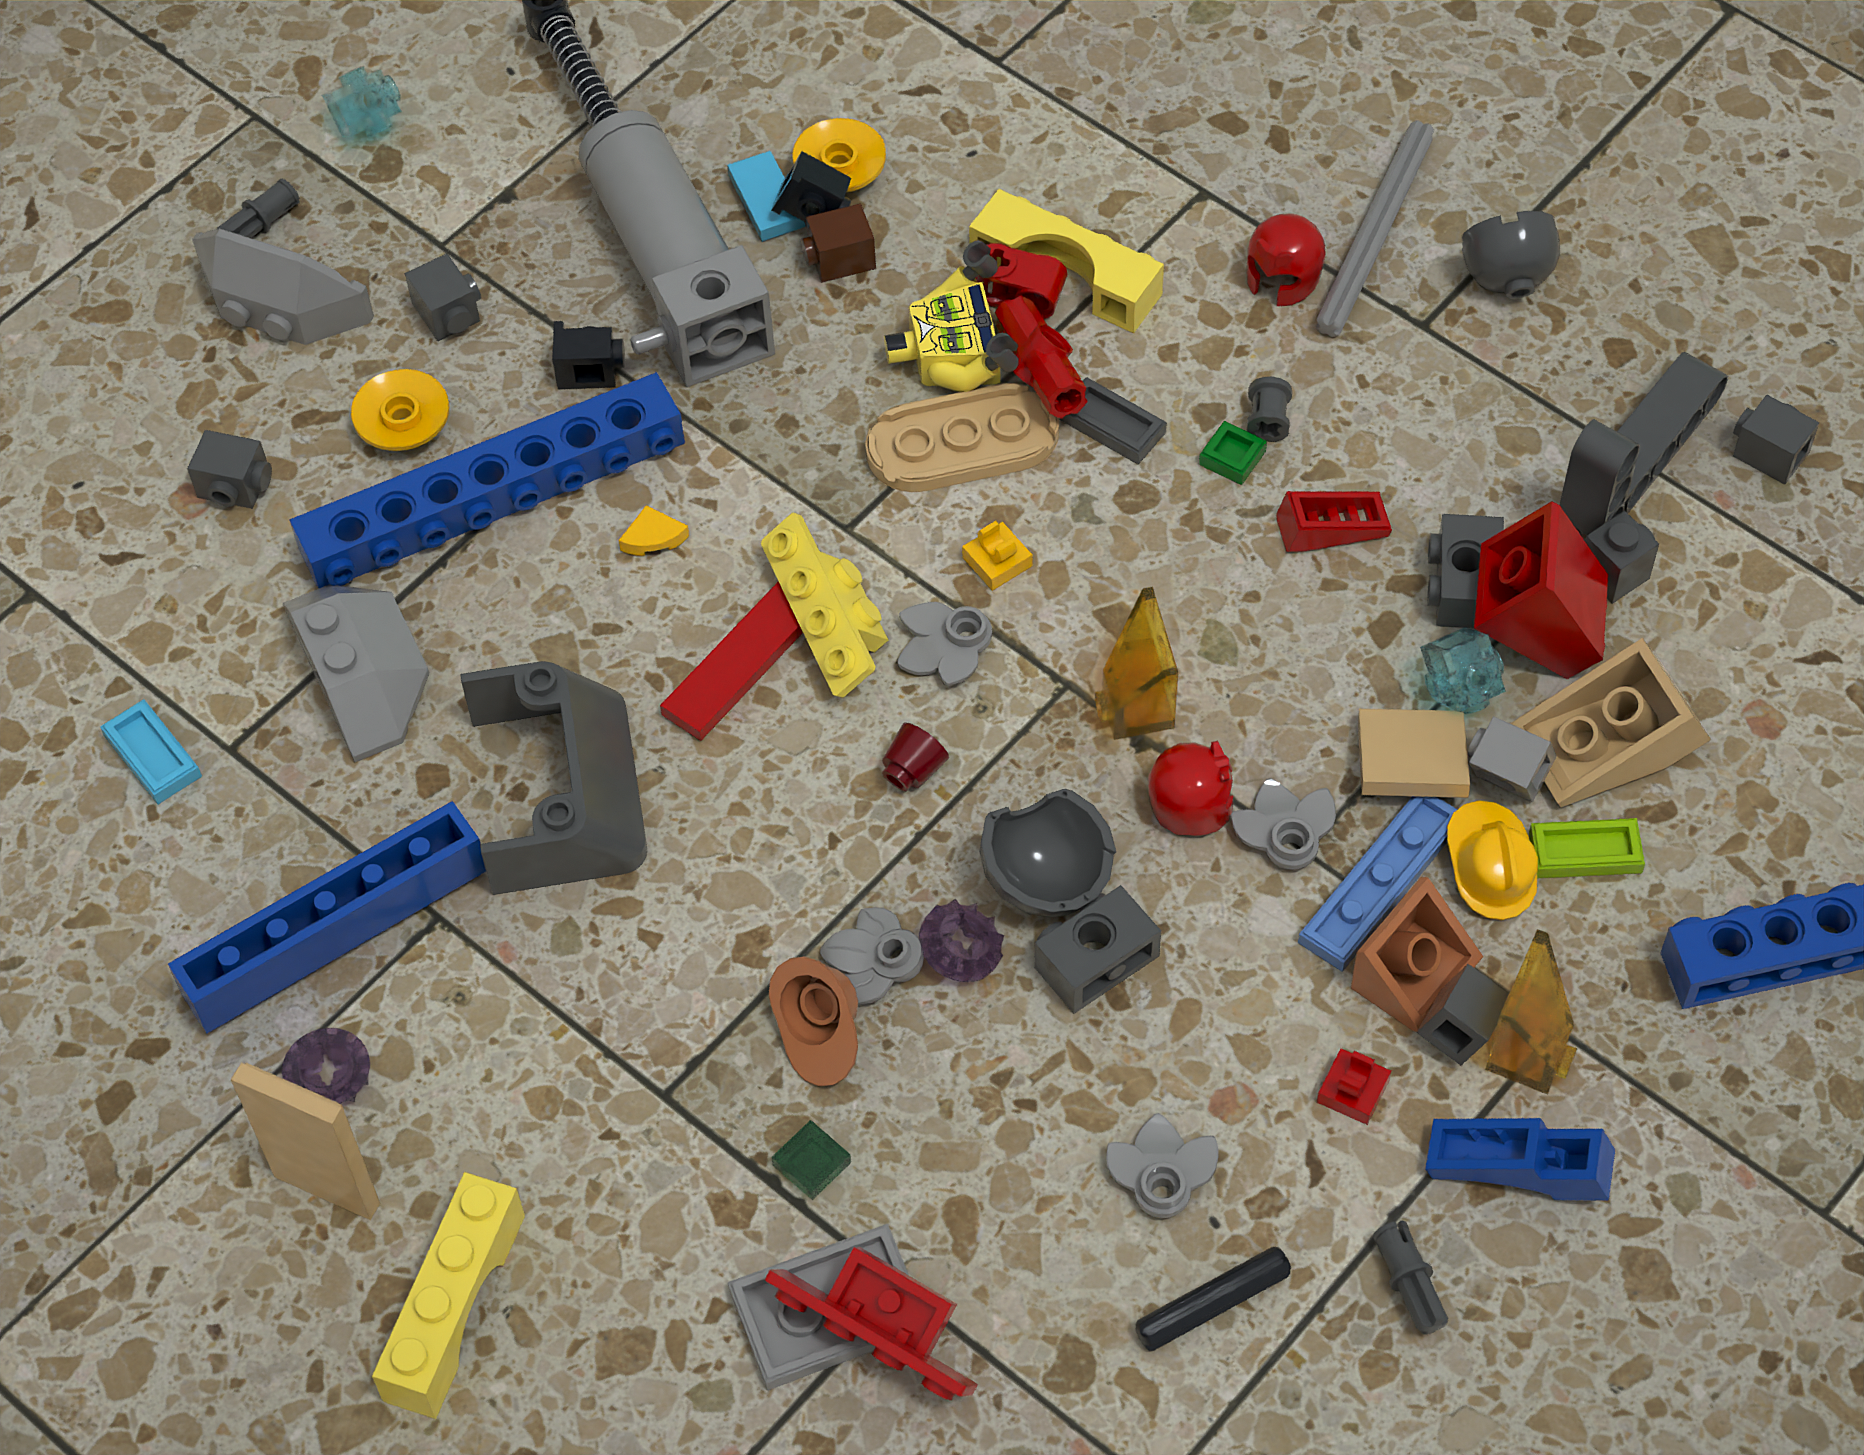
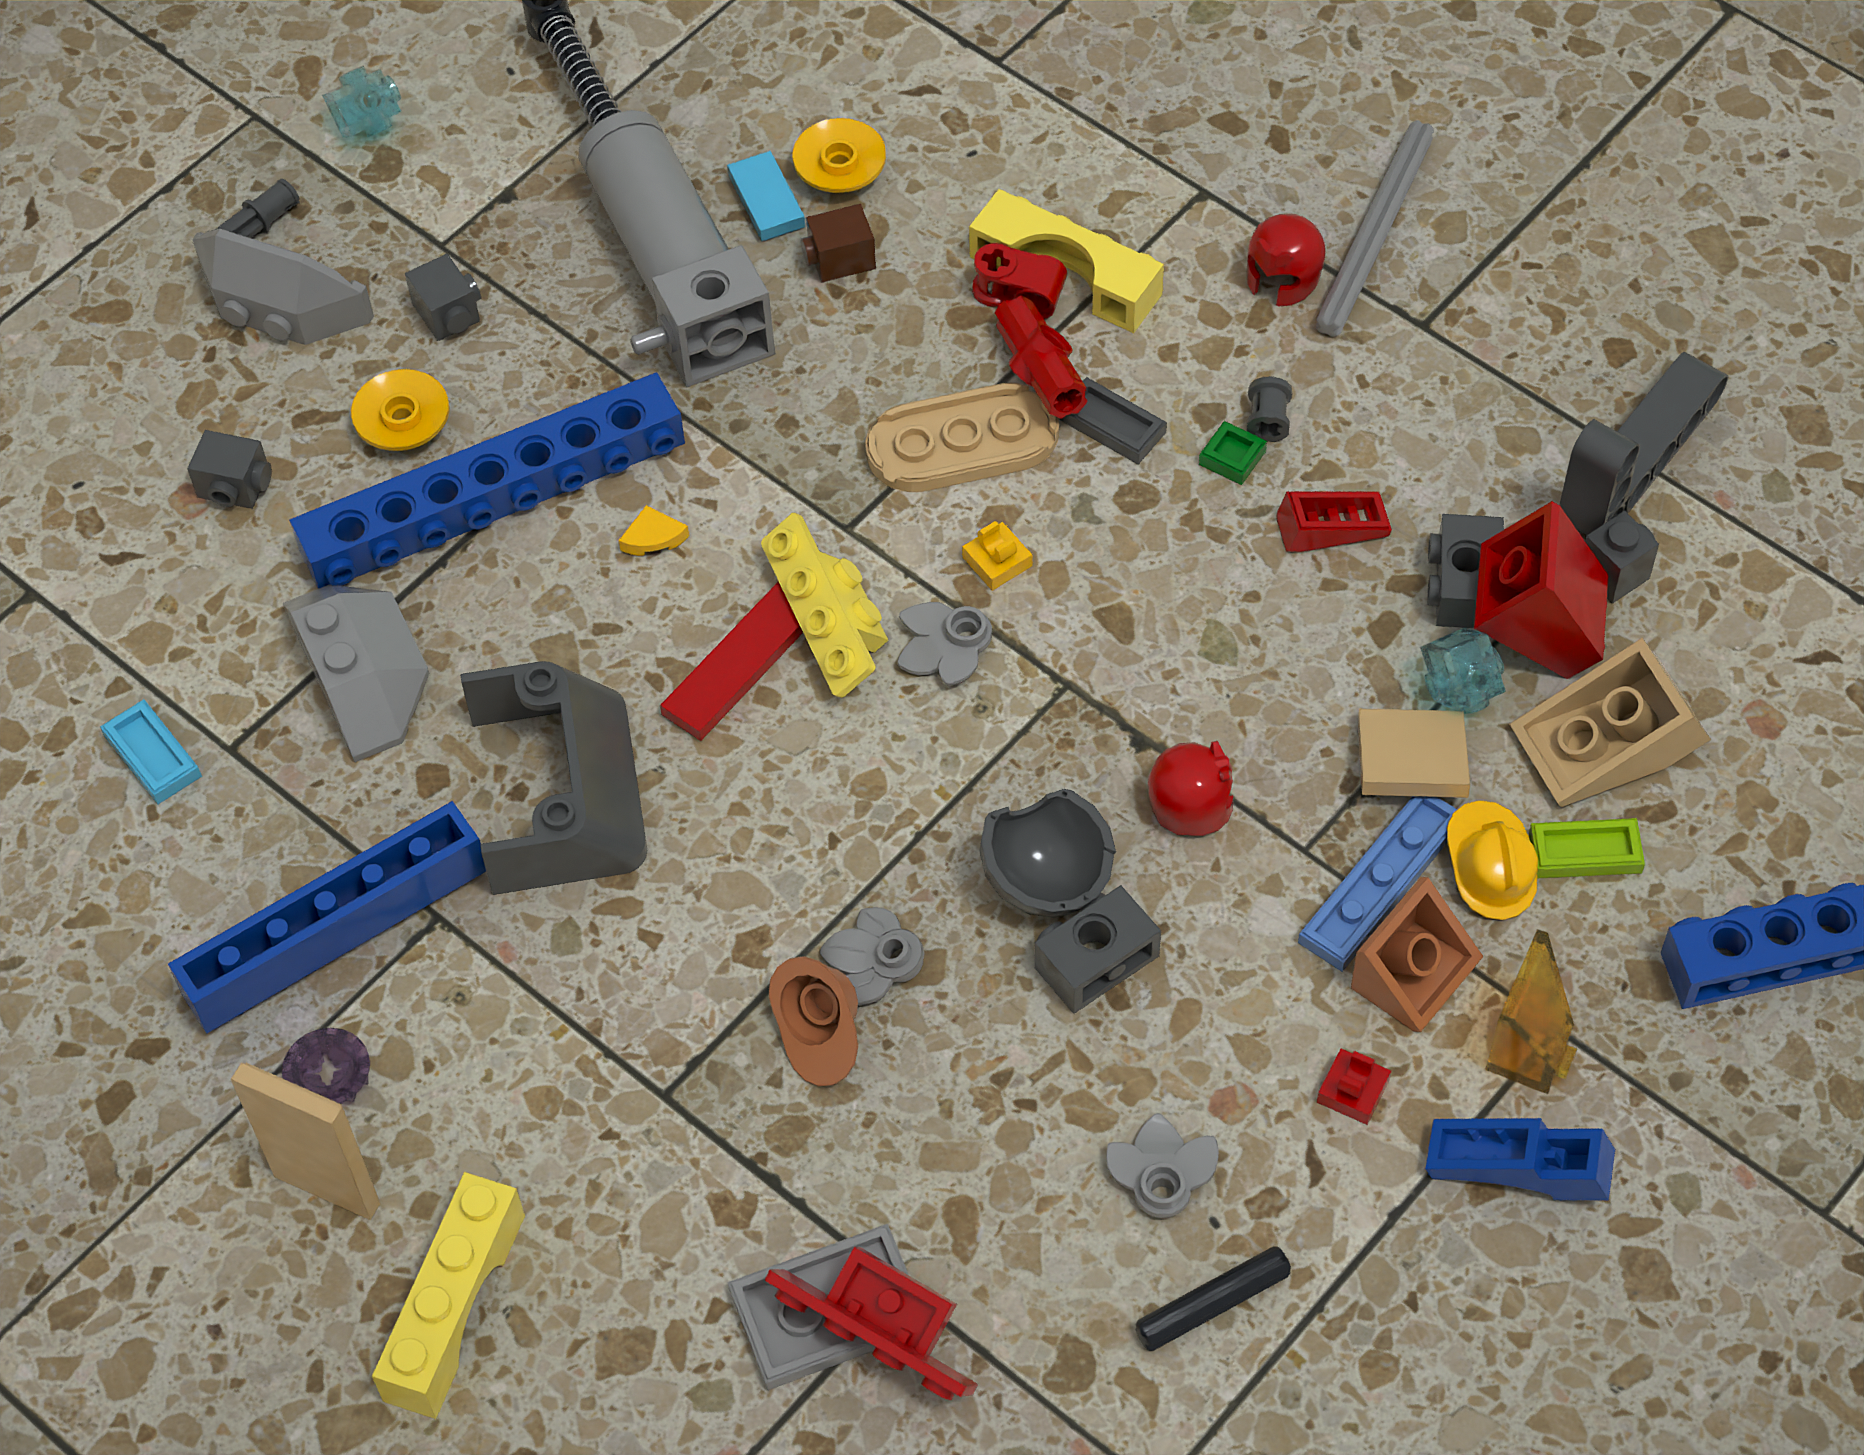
(586, 357): black brick -> none
(811, 189): black brick -> none
(811, 1159): clear green tile -> none
(912, 757): dark red hat -> none
(948, 955): clear purple gear -> none
(954, 331): torso -> none
(1140, 675): clear yellow slope -> none
(1285, 819): light grey plate -> none
(1411, 1276): dark grey axle -> none
(1469, 1003): dark grey brick -> none
(1511, 758): light grey brick -> none
(1512, 254): dark grey cylinder -> none
(1774, 438): dark grey brick -> none

